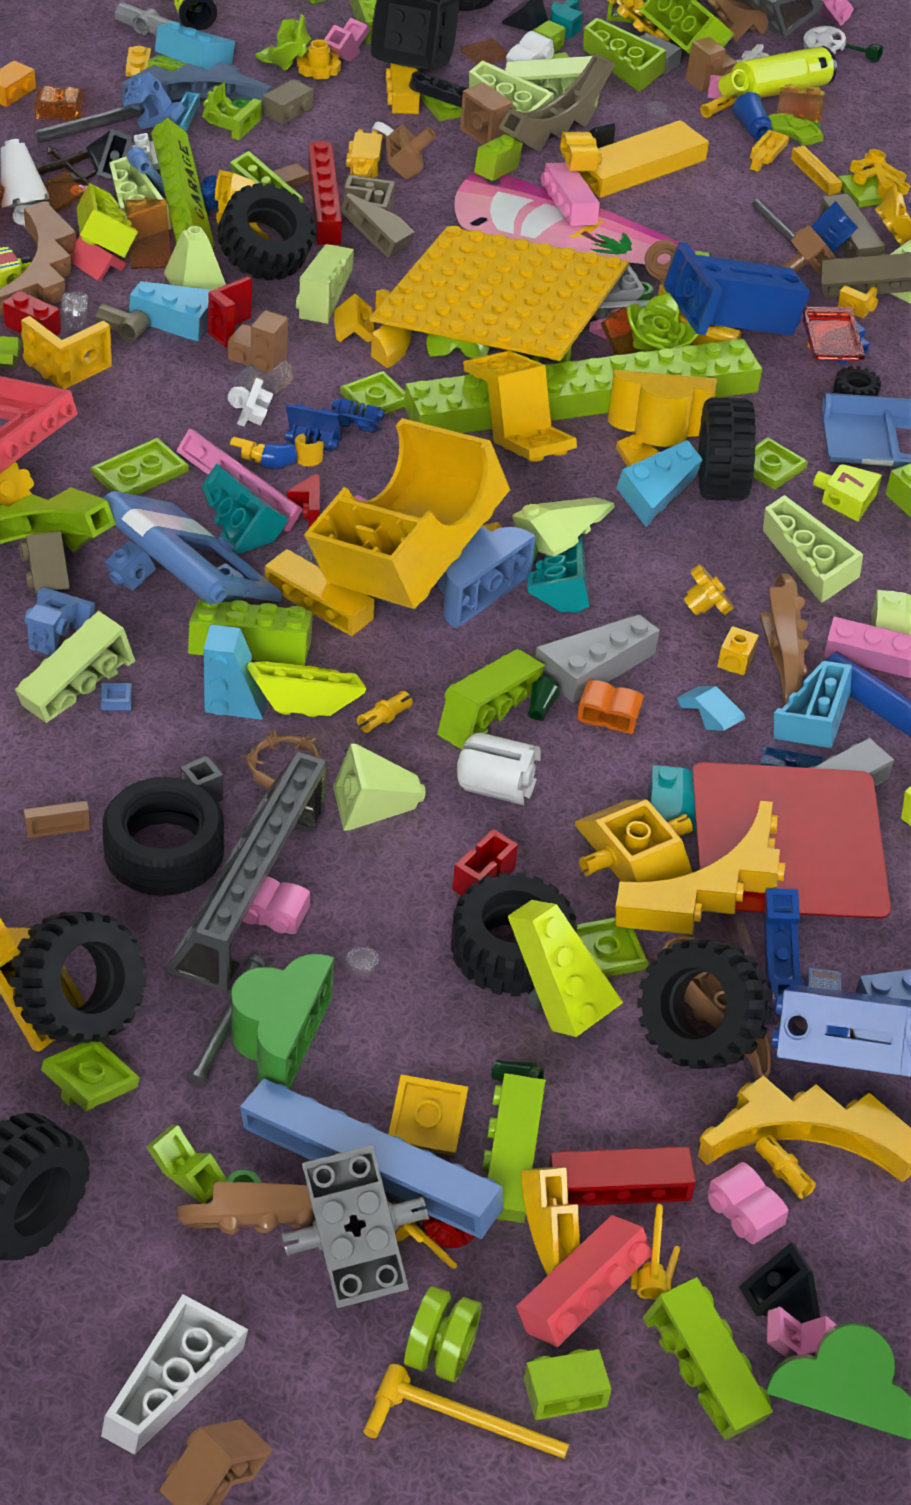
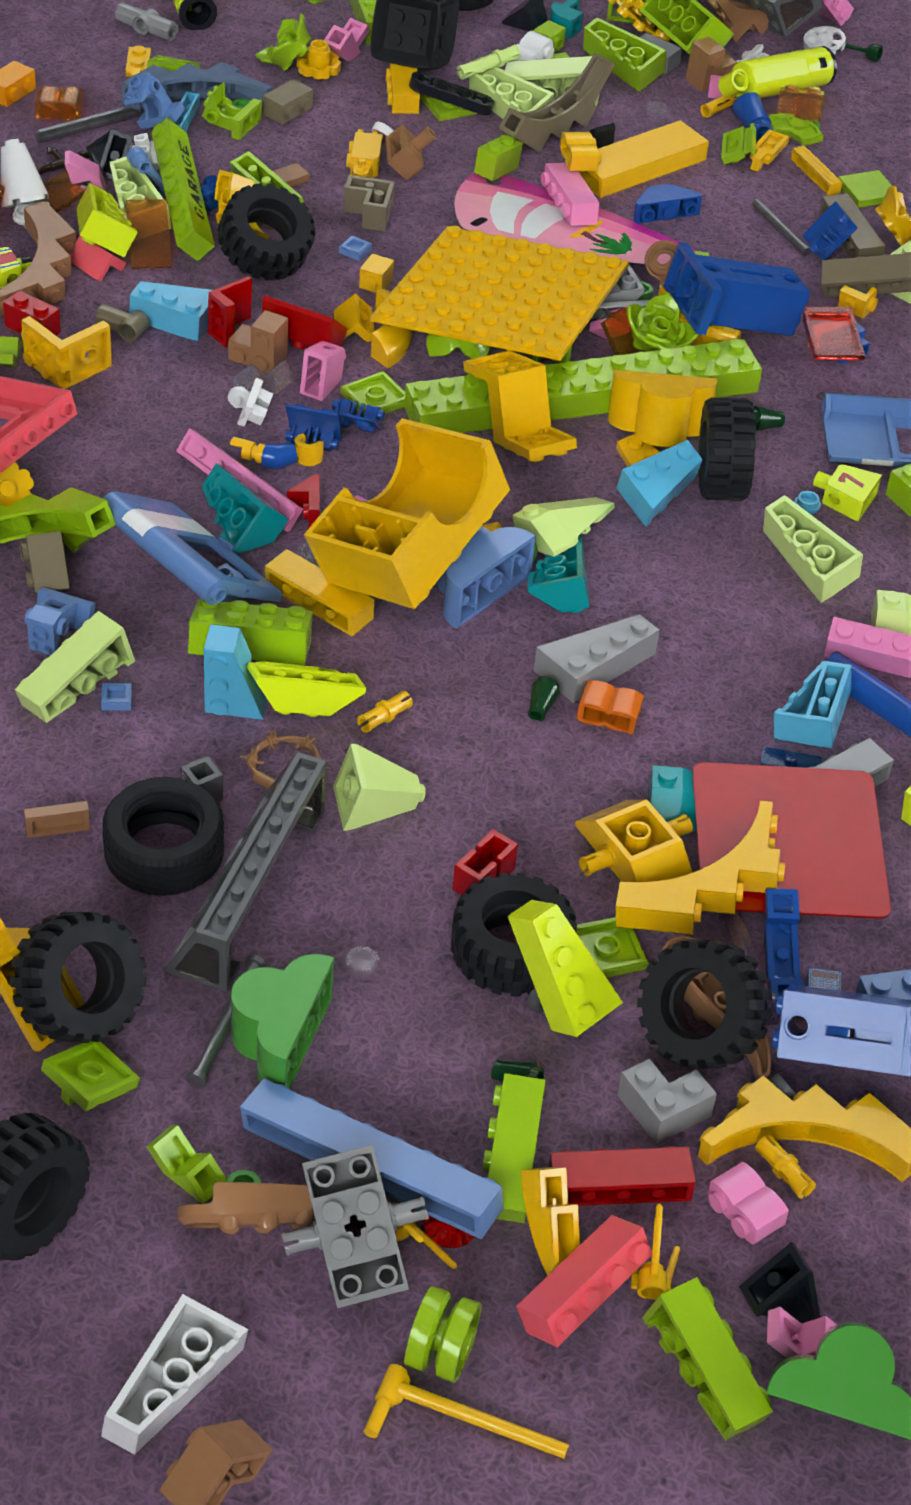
(74, 311): clear brick -> none
(83, 170): none -> bright pink slope
(129, 566): medium blue brick -> none
(140, 468): lime tile -> none
(193, 46): medium azure wedge -> none
(194, 262): yellowish green slope -> none
(279, 906): bright pink brick -> none
(306, 326): none -> red slope
(324, 193): red brick -> none
(324, 283): yellowish green wedge -> none
(325, 363): none -> bright pink torso
(355, 248): none -> medium blue tile
(376, 273): none -> yellow brick
(380, 226): dark tan slope -> none
(429, 1114): yellow hinge -> none
(483, 112): medium nougat brick -> none
(485, 50): clear orange piece -> none
(487, 696): lime wedge -> none
(496, 59): none -> yellowish green pin
(498, 767): white cylinder -> none
(567, 1384): lime brick -> none
(664, 1106): none -> light grey brick
(666, 202): none -> blue slope
(707, 593): yellow plant -> none
(714, 707): medium azure slope -> none
(738, 144): none -> lime plate
(738, 650): yellow brick -> none
(768, 418): none -> dark green cone
(776, 464): lime tile -> none
(781, 1084): none -> dark grey tile
(784, 634): medium nougat animal -> none
(808, 501): none -> medium azure plate
(810, 251): medium nougat brick -> none
(857, 382): black tyre -> none
(880, 169): yellow plant -> none

